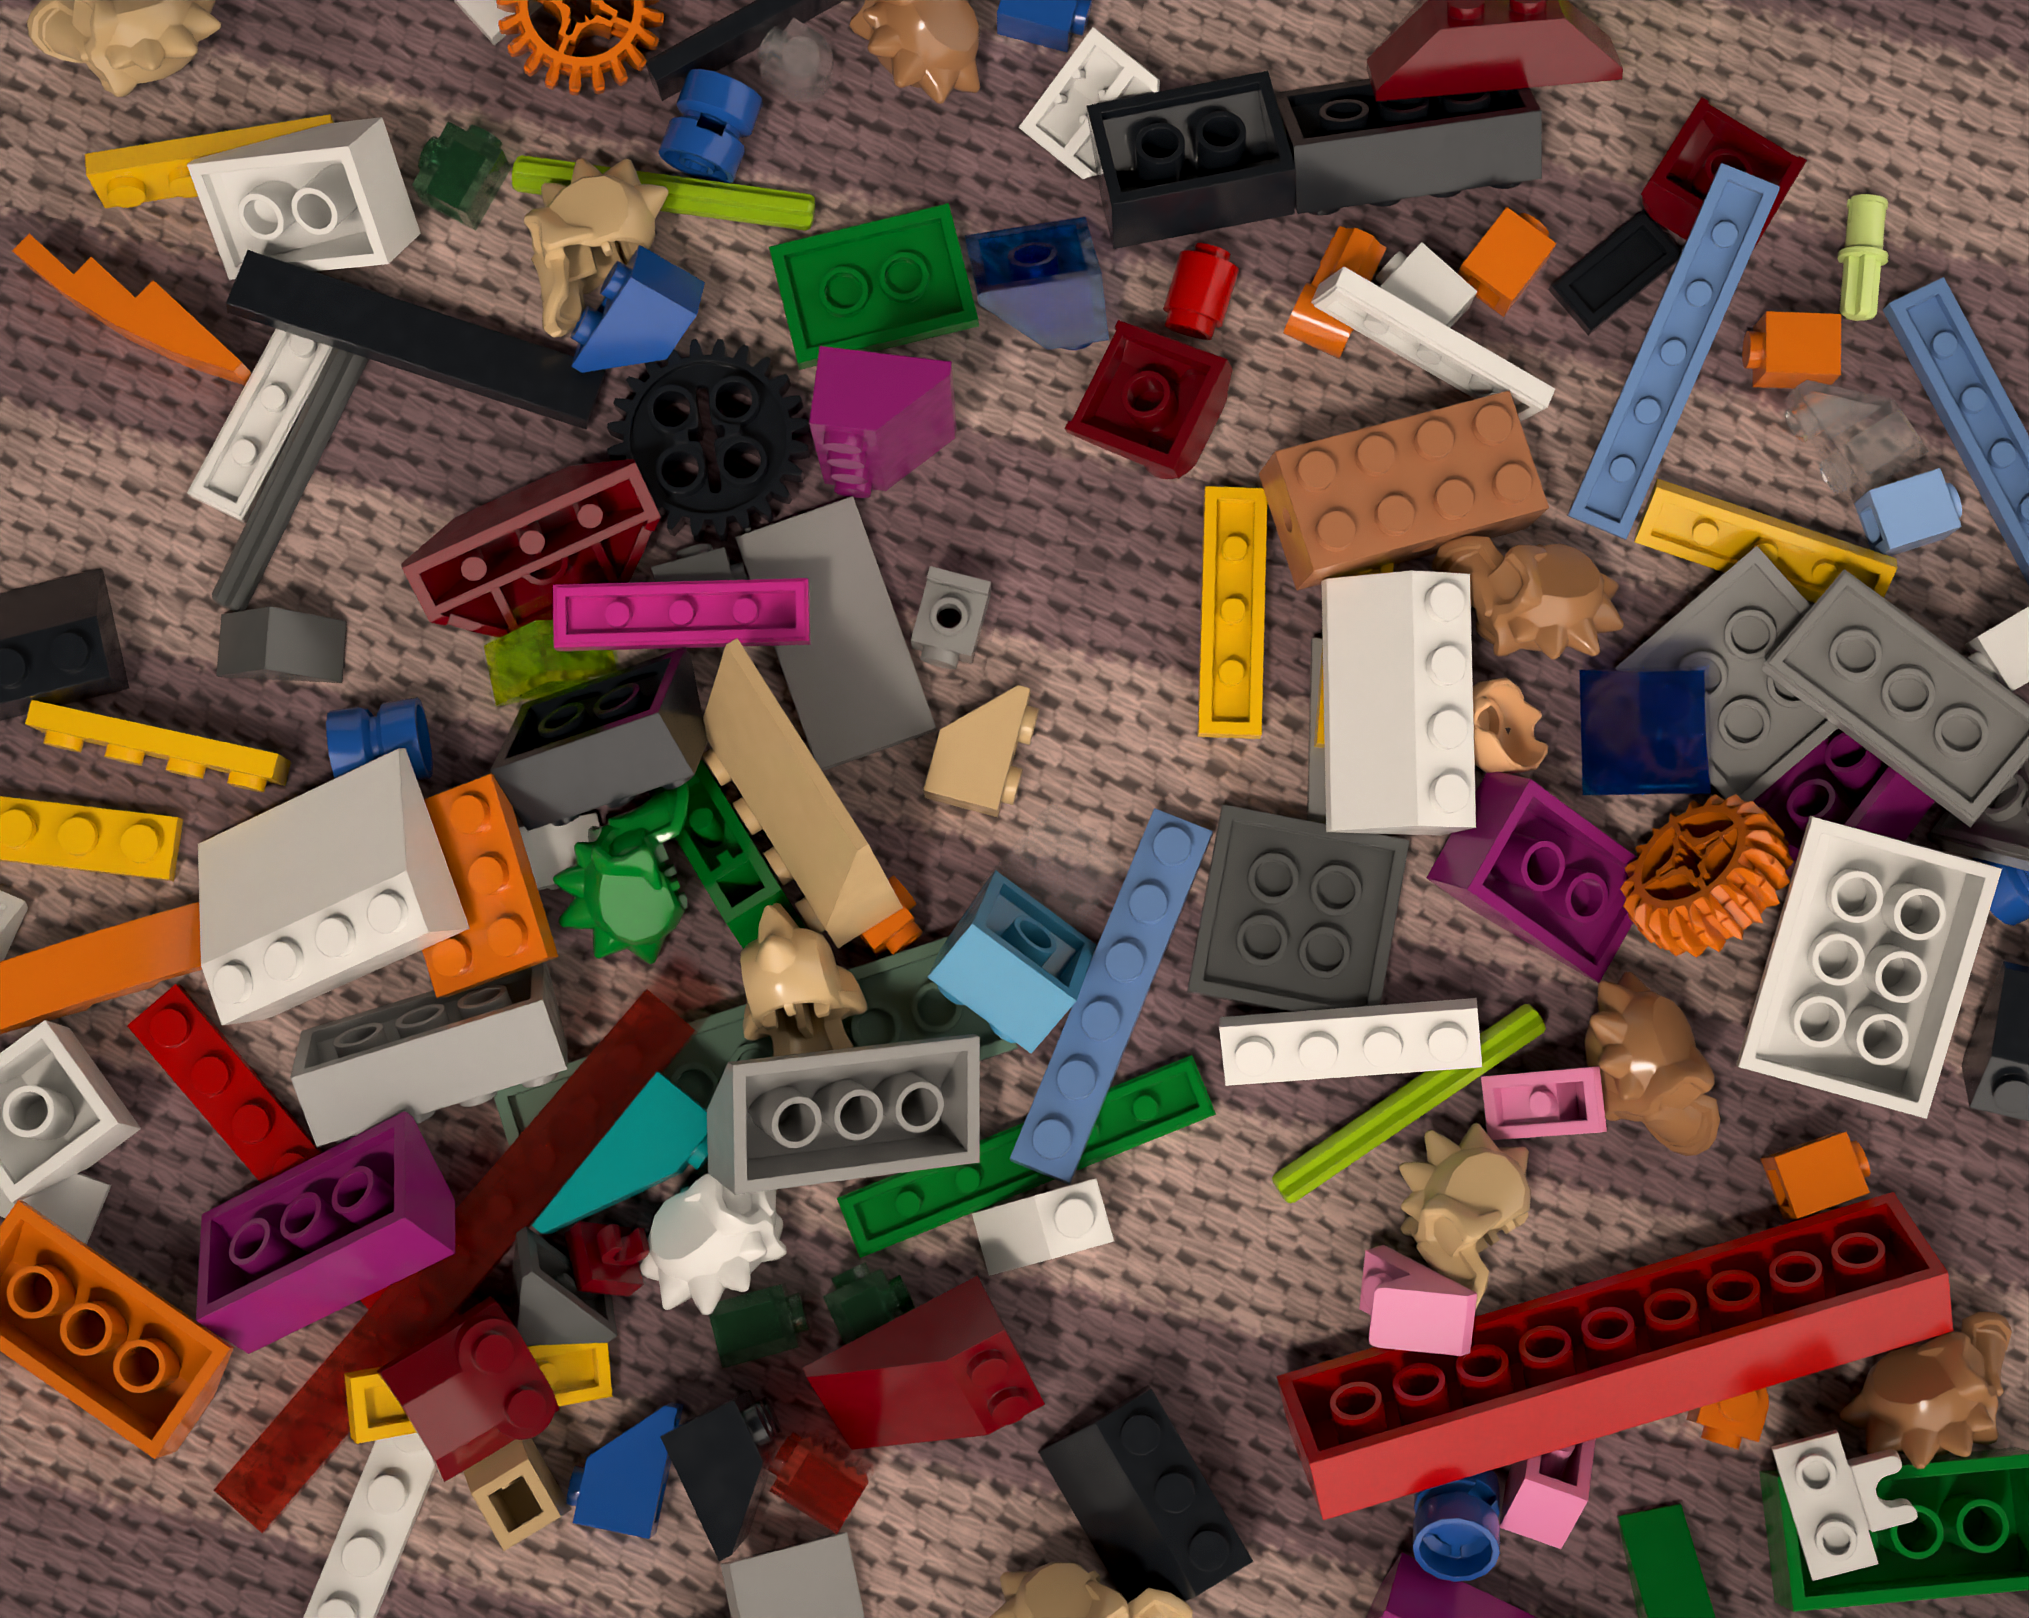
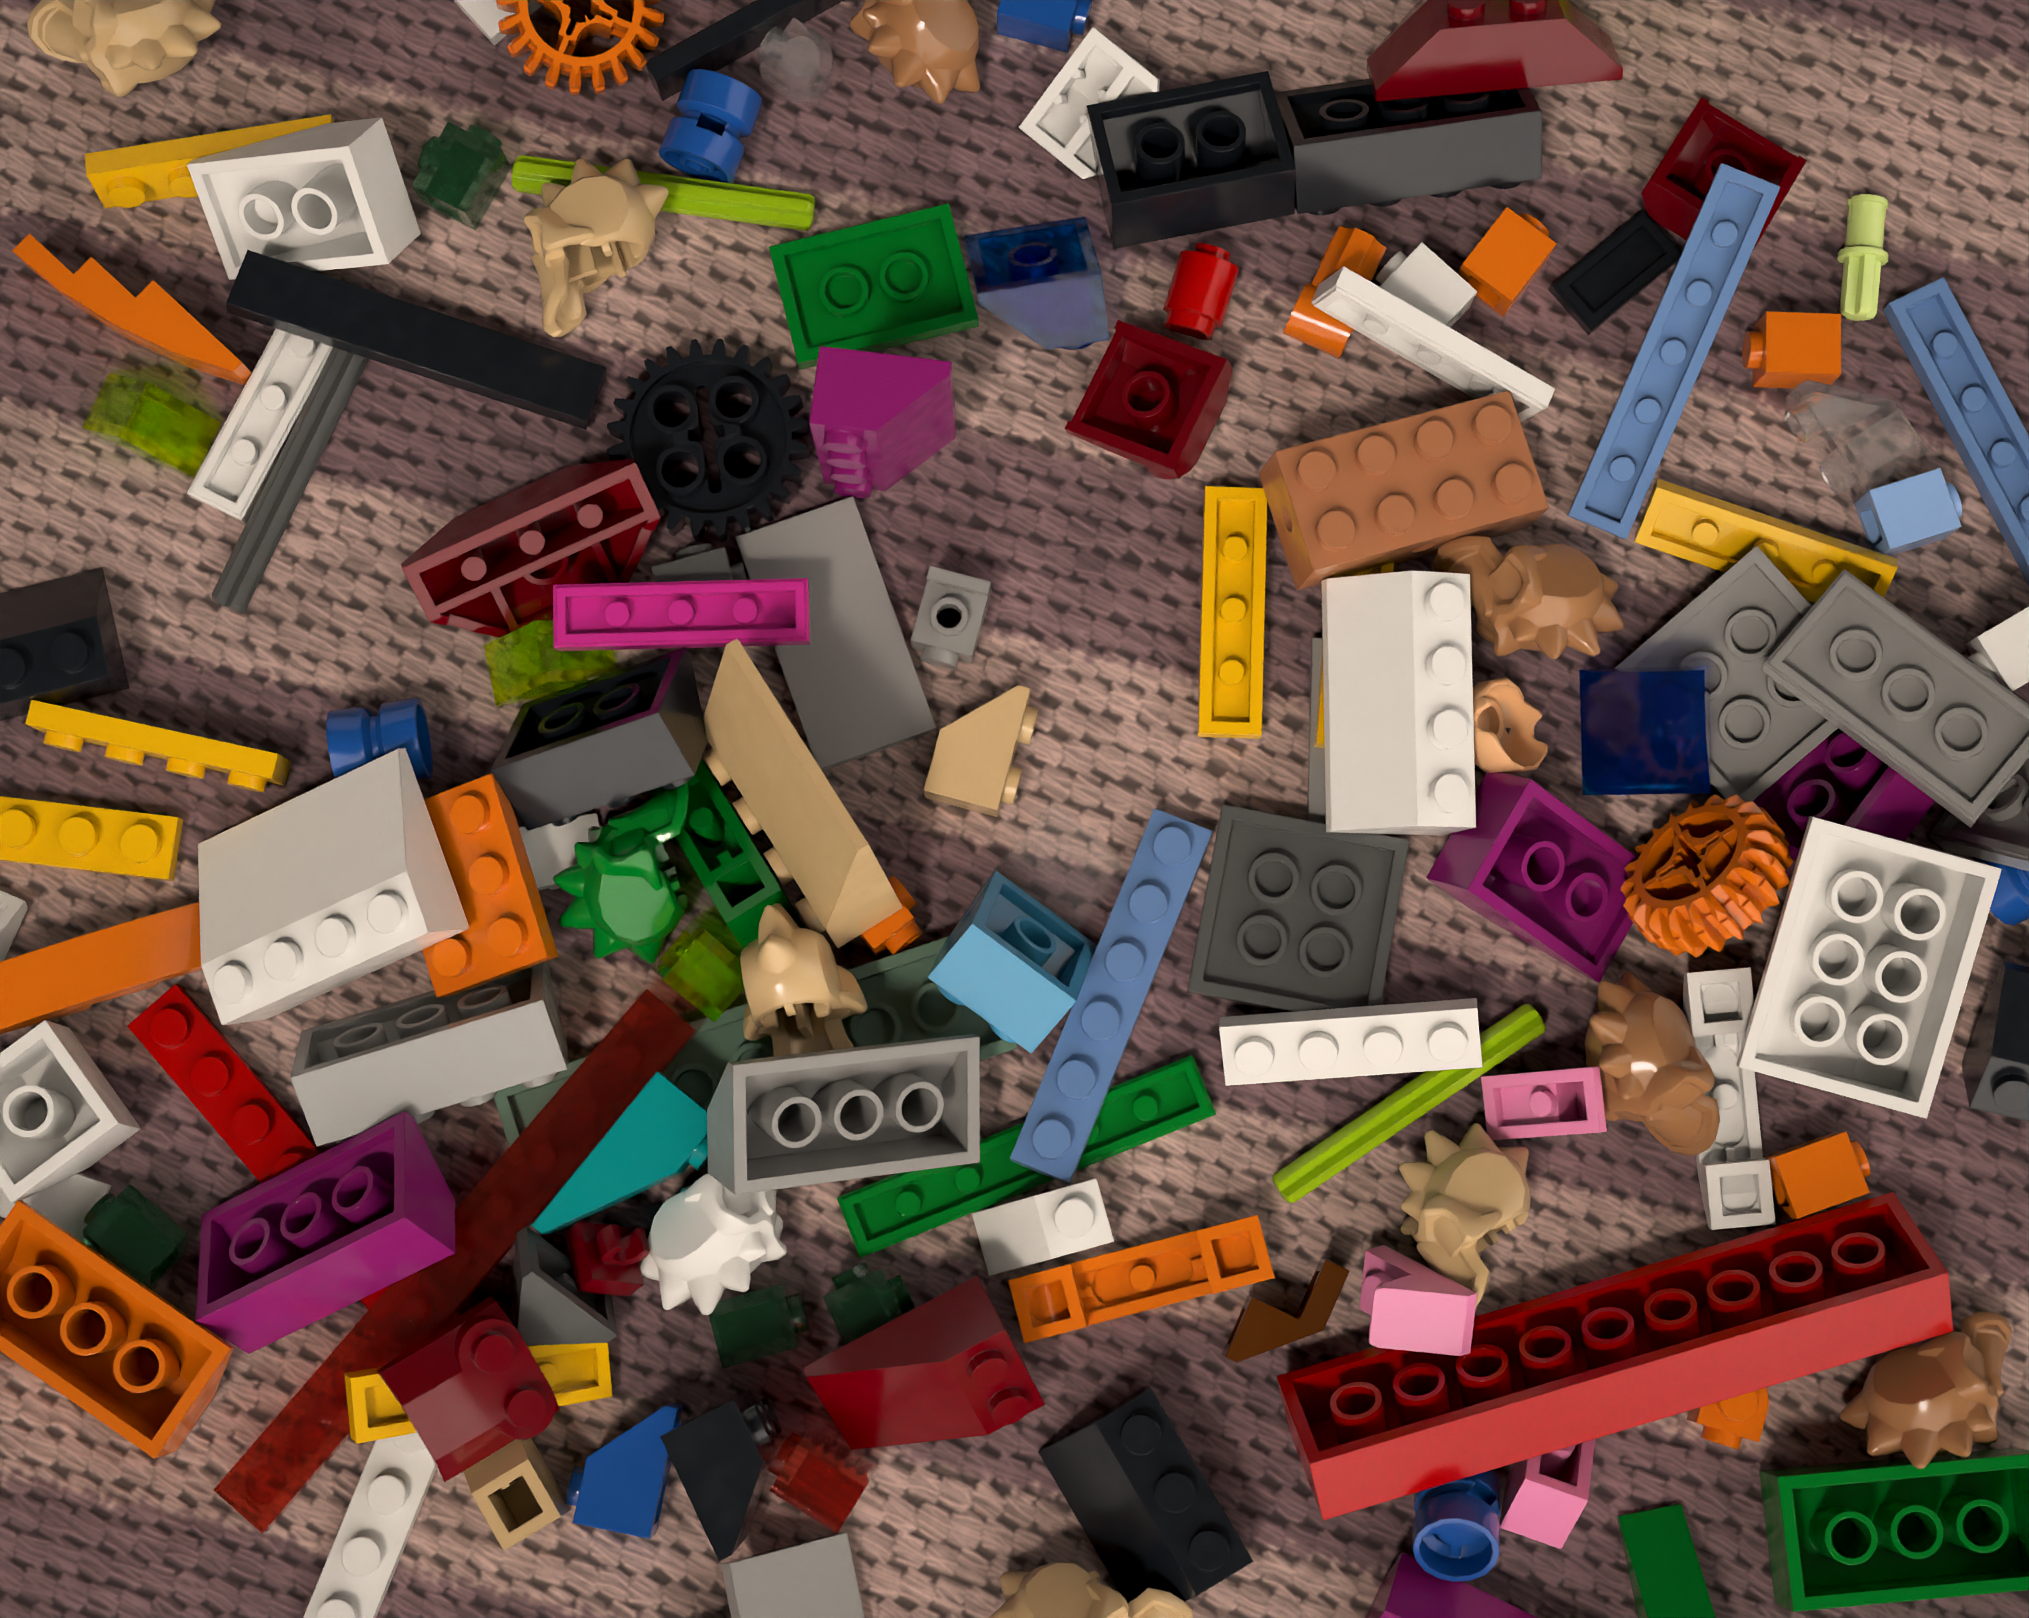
(134, 1235): none -> clear green brick
(152, 423): none -> clear neon green slope
(281, 646): dark grey slope -> none
(641, 316): blue slope -> none
(701, 971): none -> clear neon green slope
(1141, 1278): none -> orange slope
(1267, 1328): none -> reddish brown slope
(1732, 1171): none -> white slope
(1838, 1501): white plate -> none

